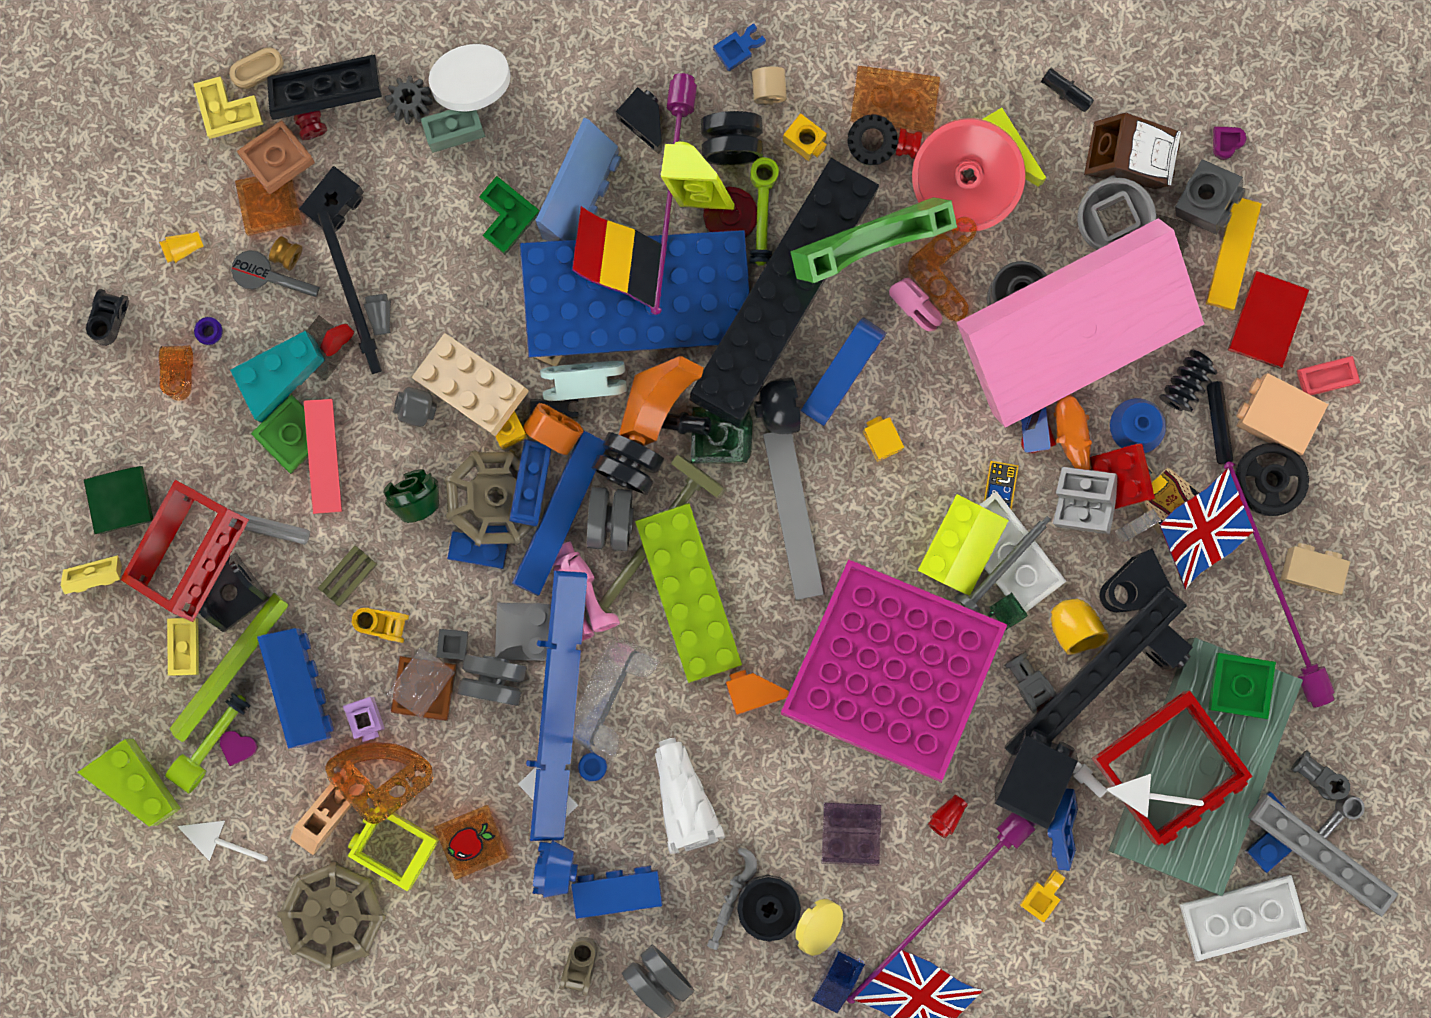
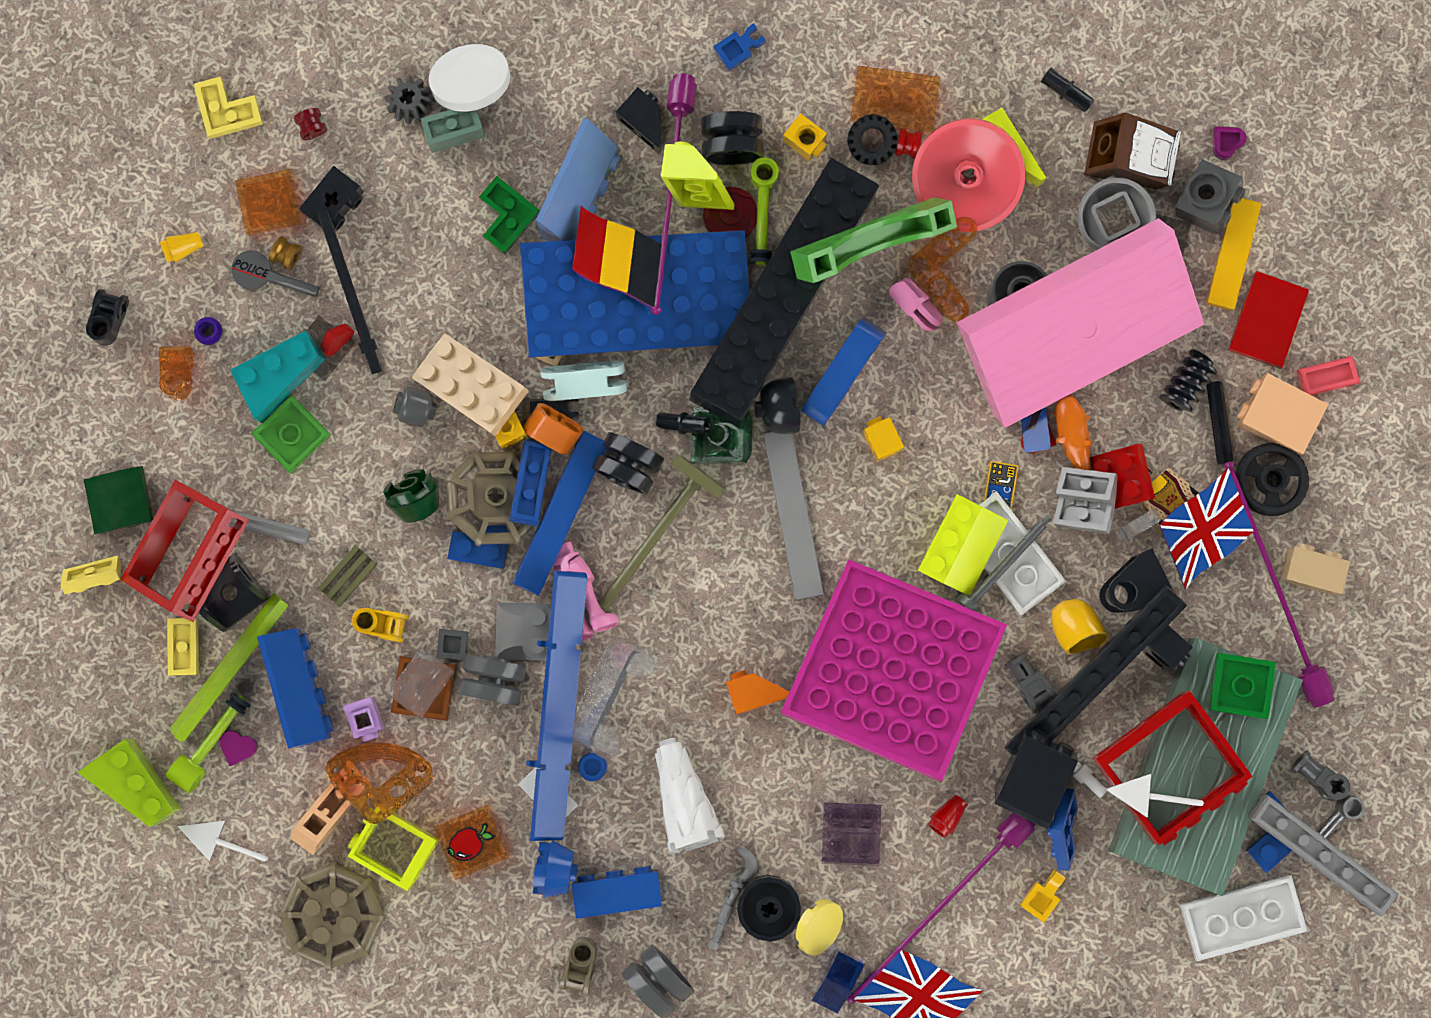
(256, 68): tan tile -> none
(275, 157): nougat tile -> none
(322, 456): coral tile -> none
(323, 87): black tile -> none
(378, 312): dark grey cone -> none
(612, 519): dark grey wheel -> none
(654, 395): orange arch -> none
(688, 592): lime plate -> none
(769, 85): tan piece -> none
(1008, 610): clear green tile -> none
(1136, 423): blue cone -> none

